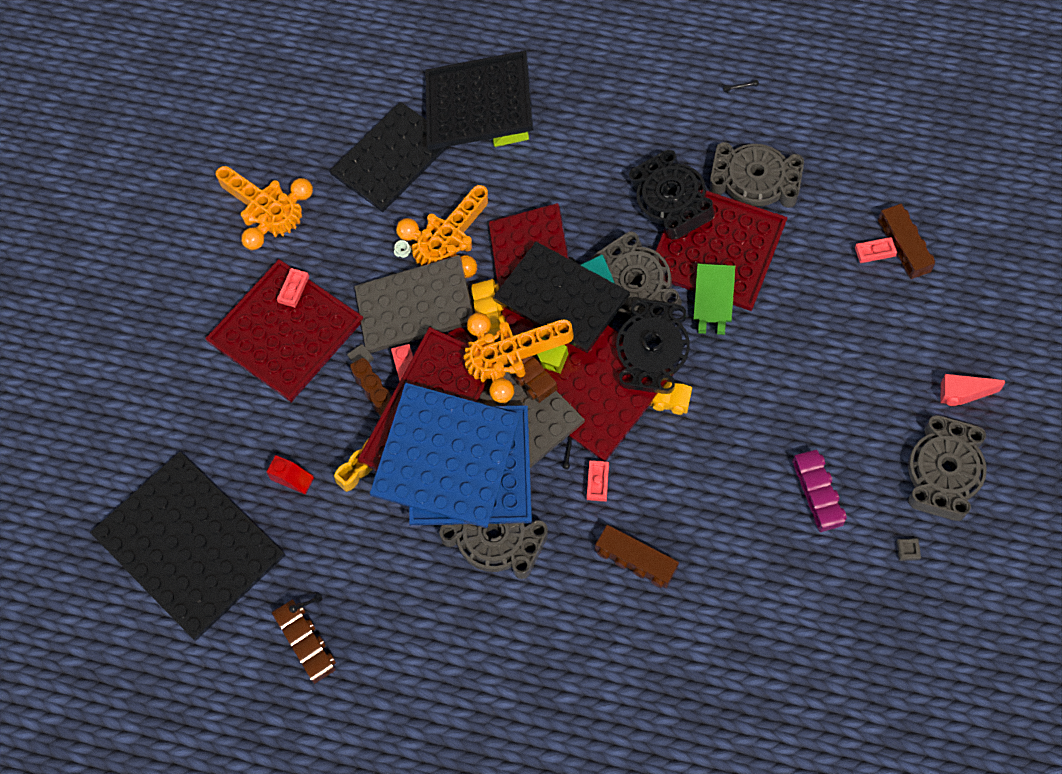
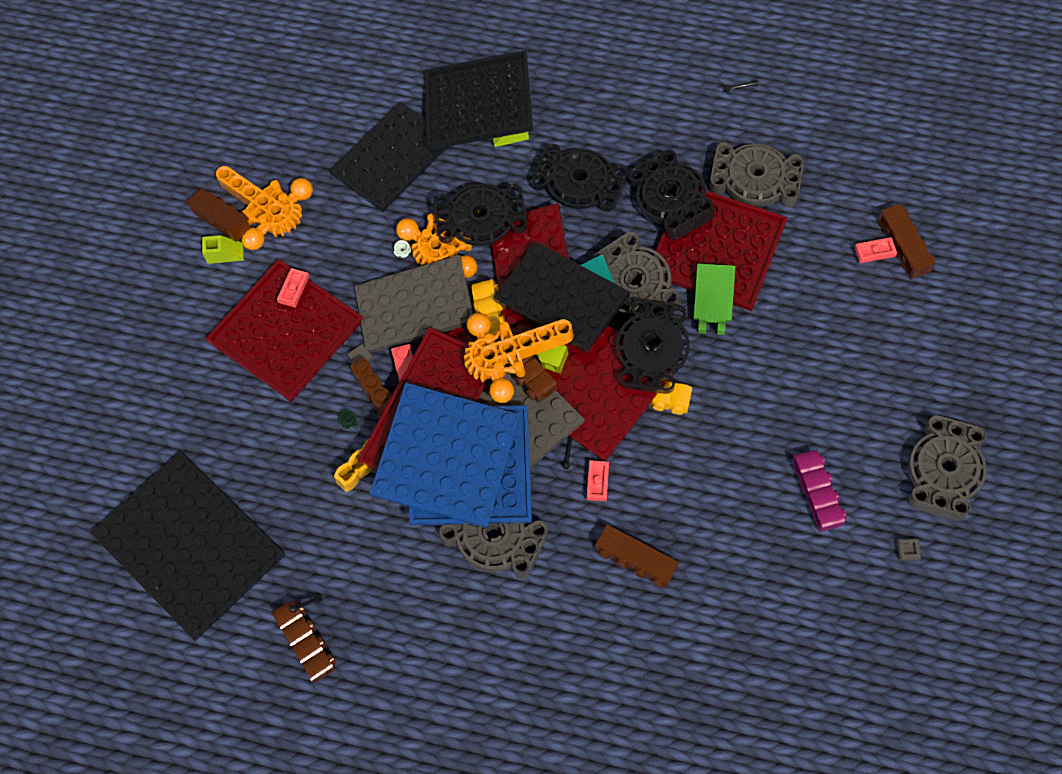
(219, 214): none -> reddish brown brick
(221, 249): none -> lime slope
(289, 475): red slope -> none
(347, 415): none -> clear green plate
(464, 208): none -> black piece
(570, 166): none -> black piece
(964, 389): coral slope -> none

